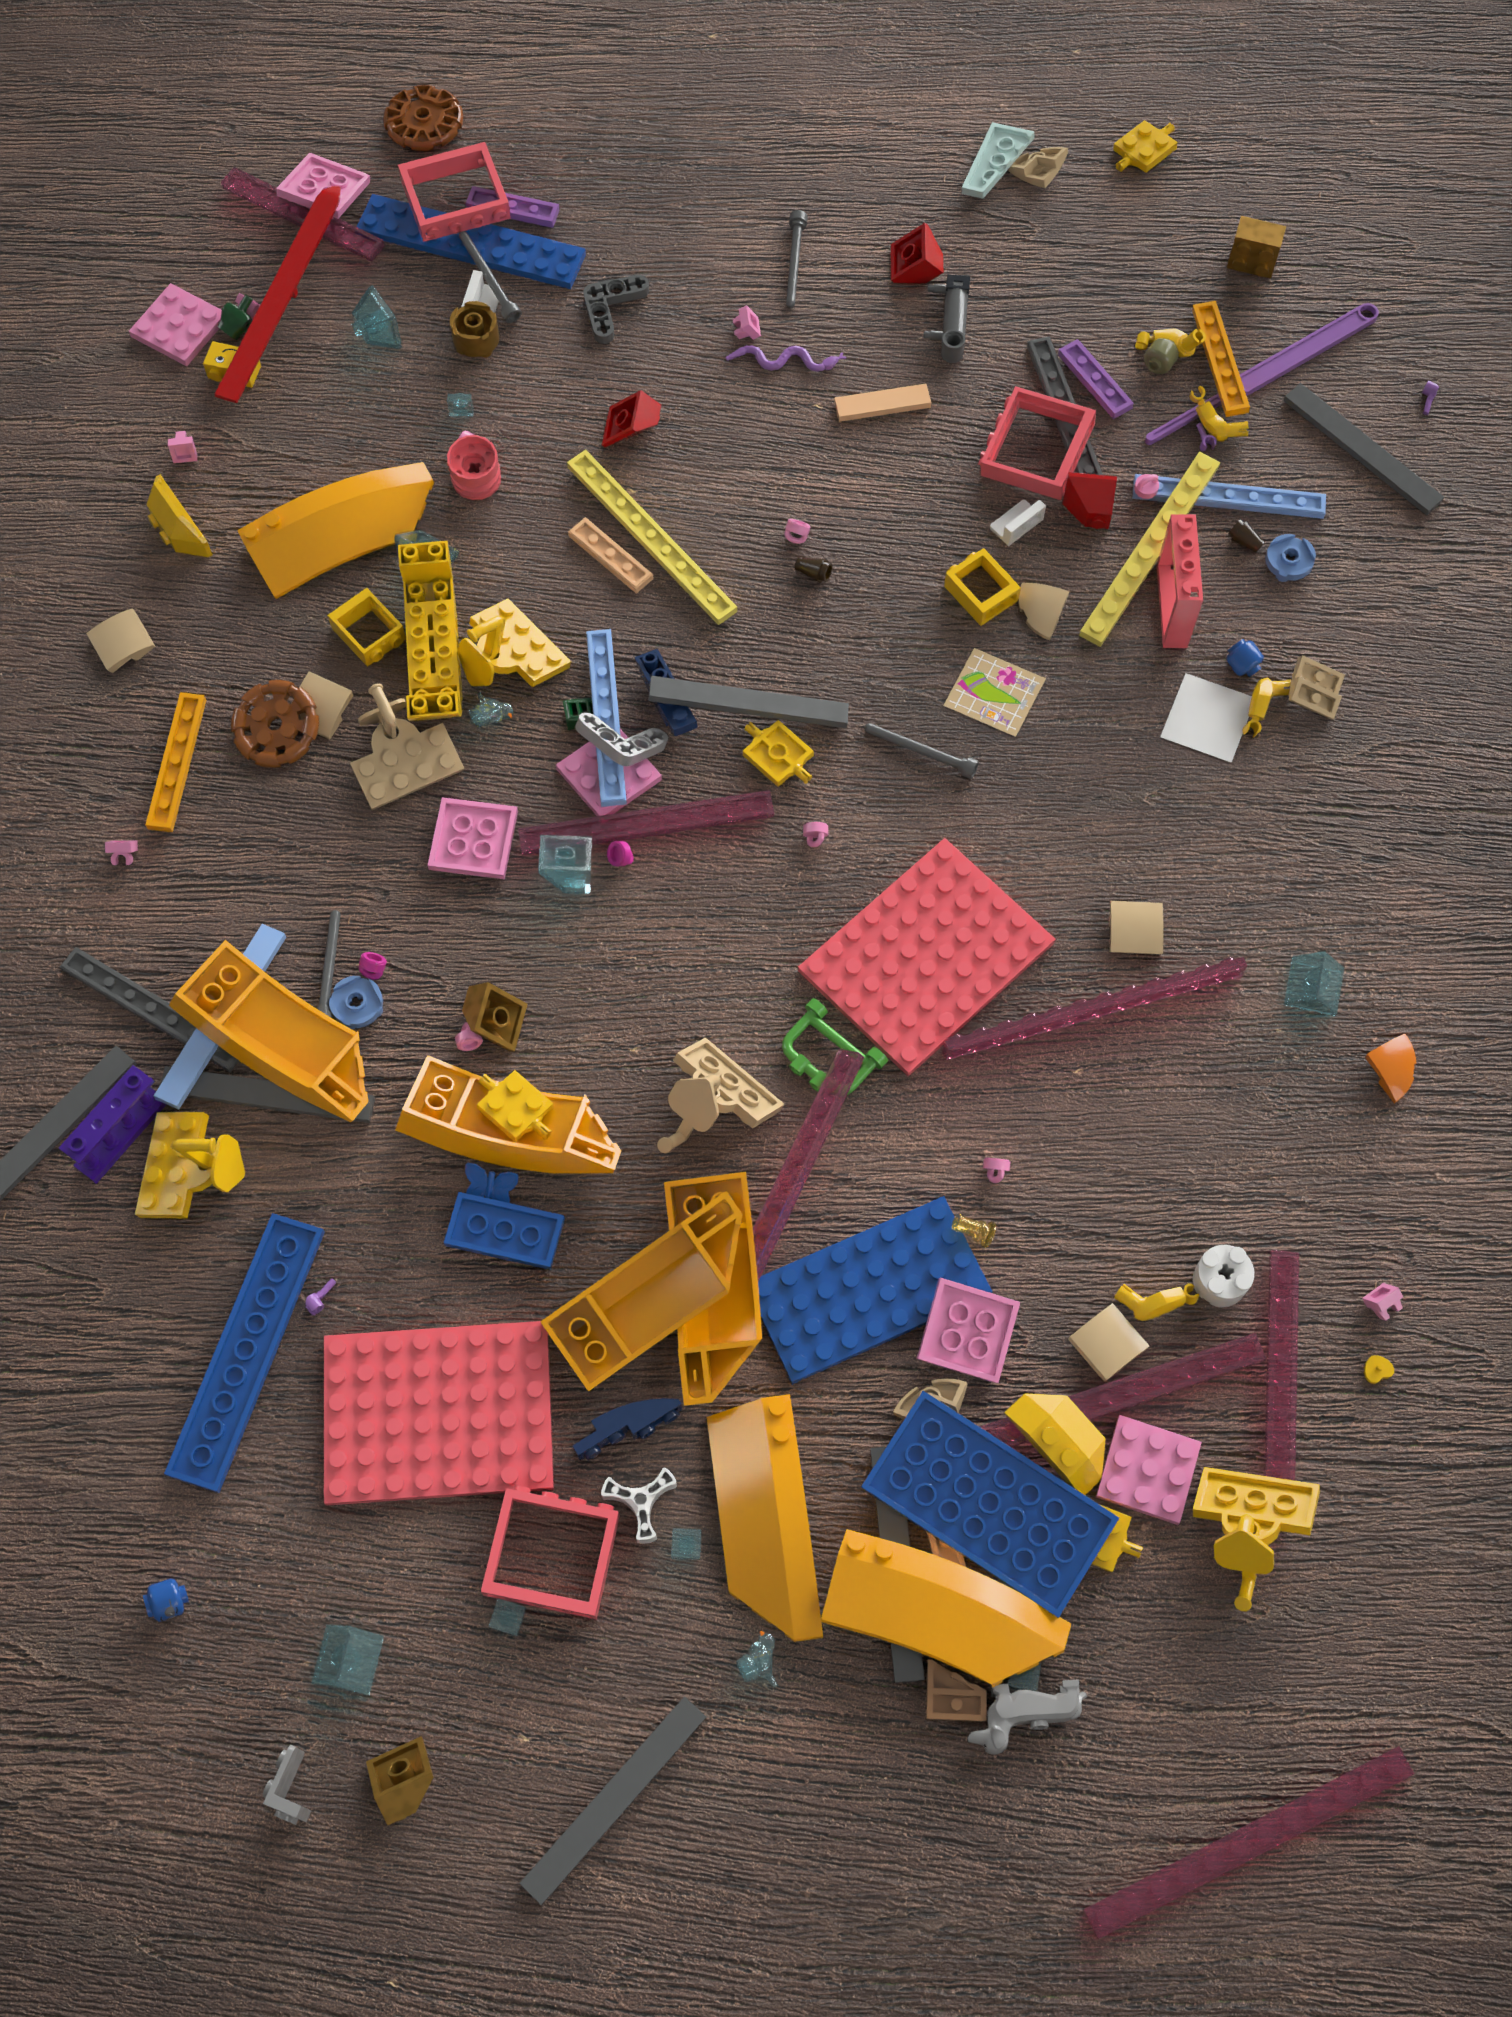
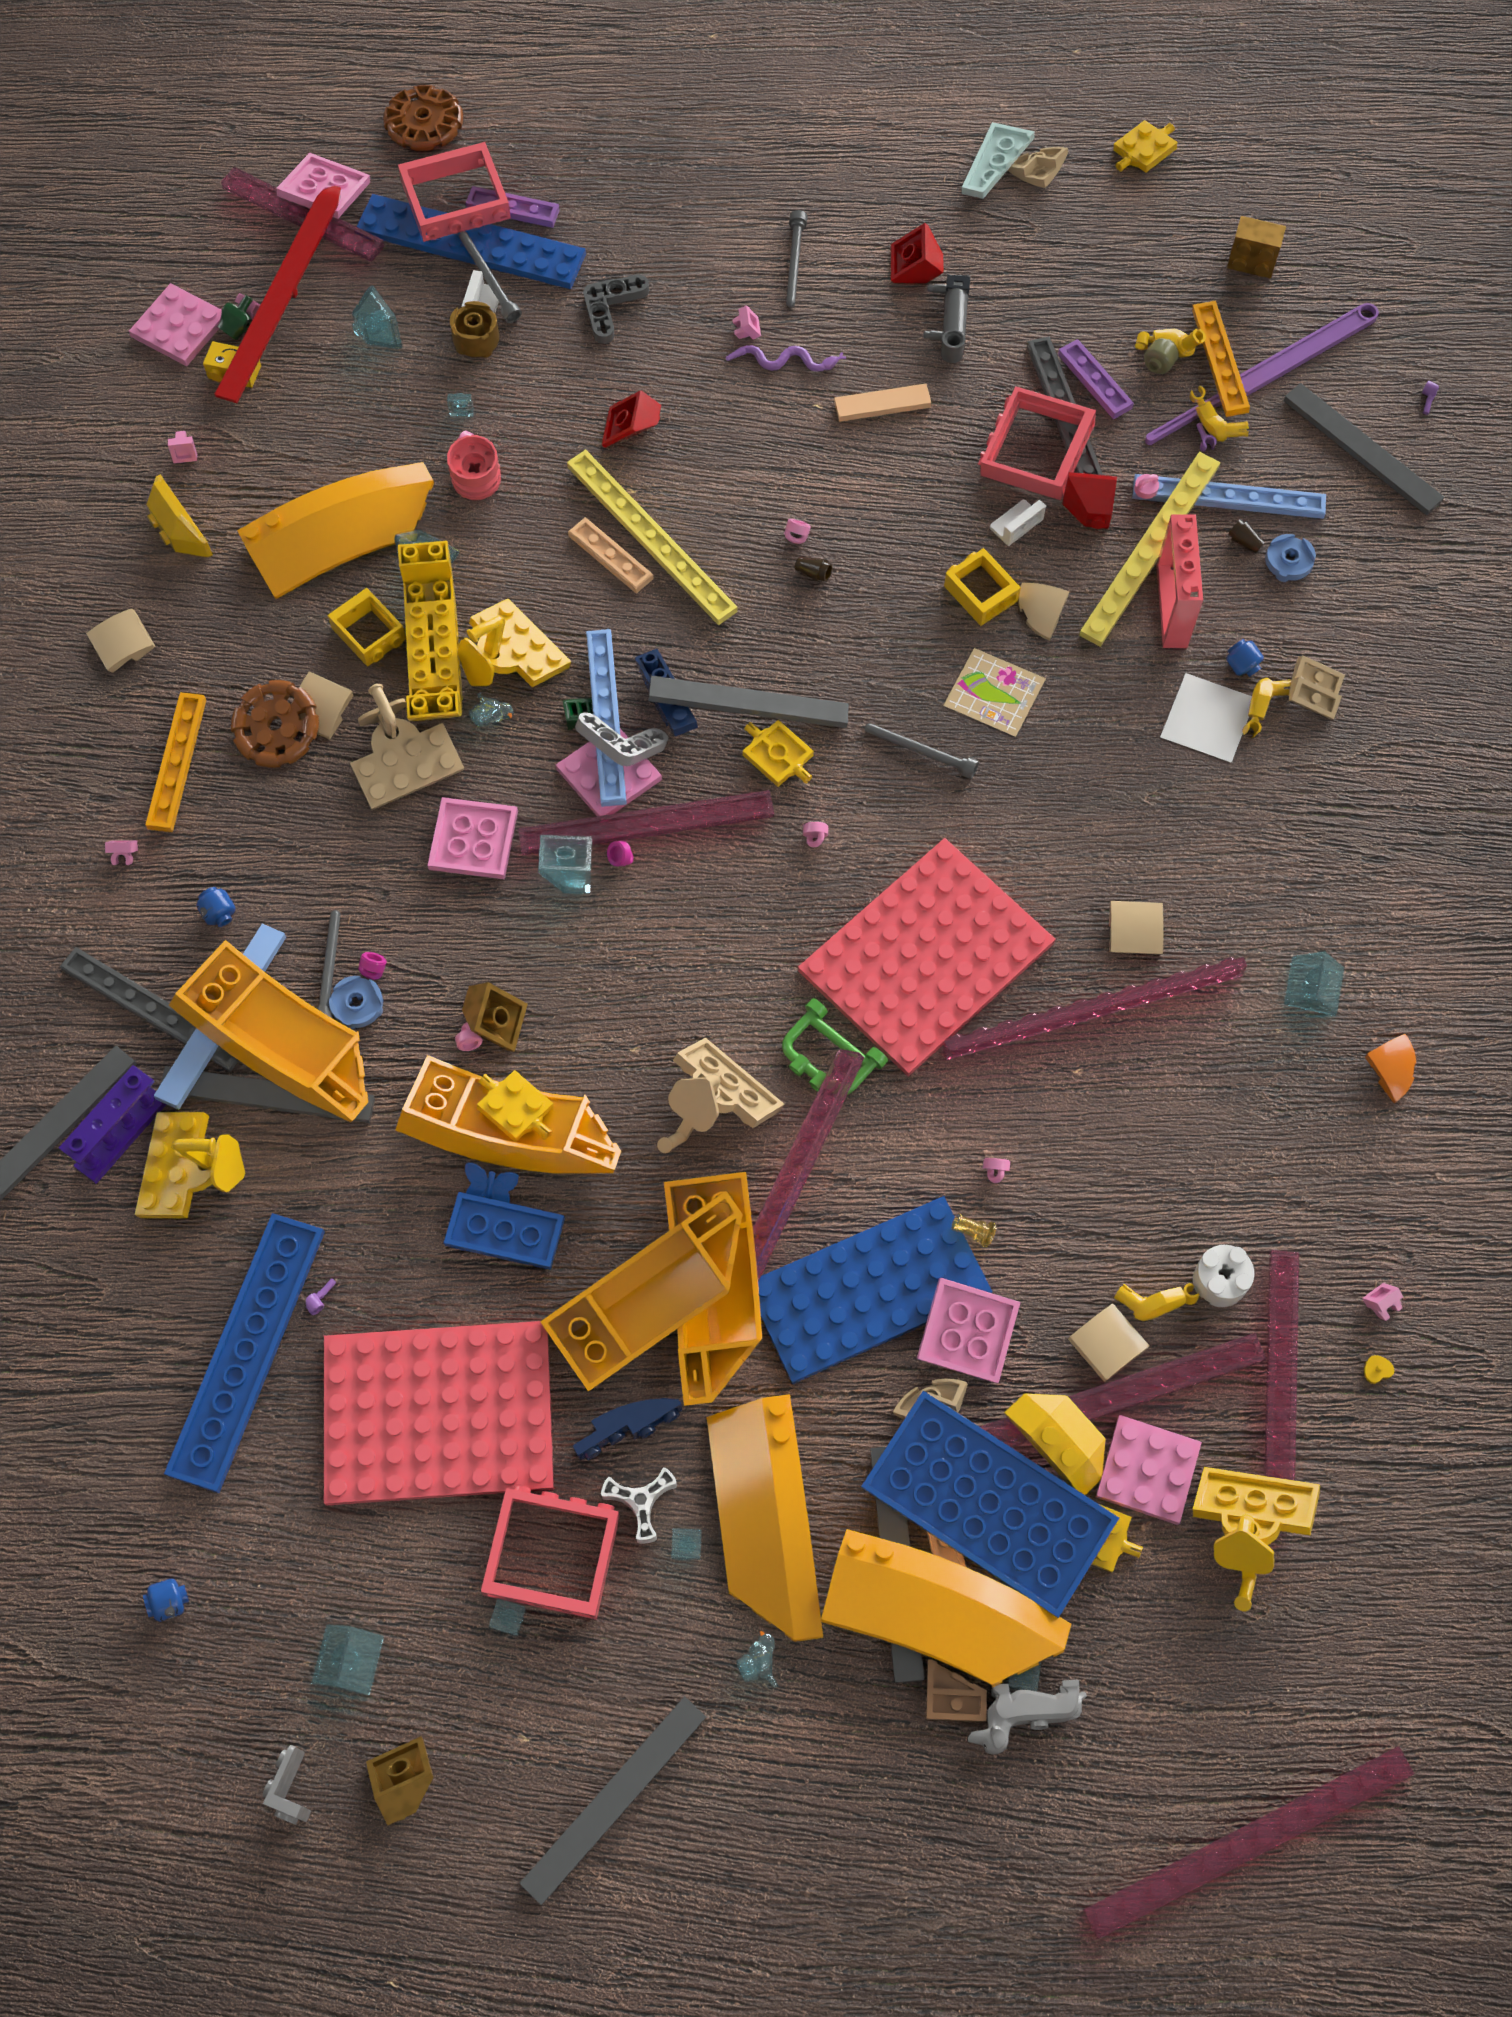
(215, 907): none -> blue head

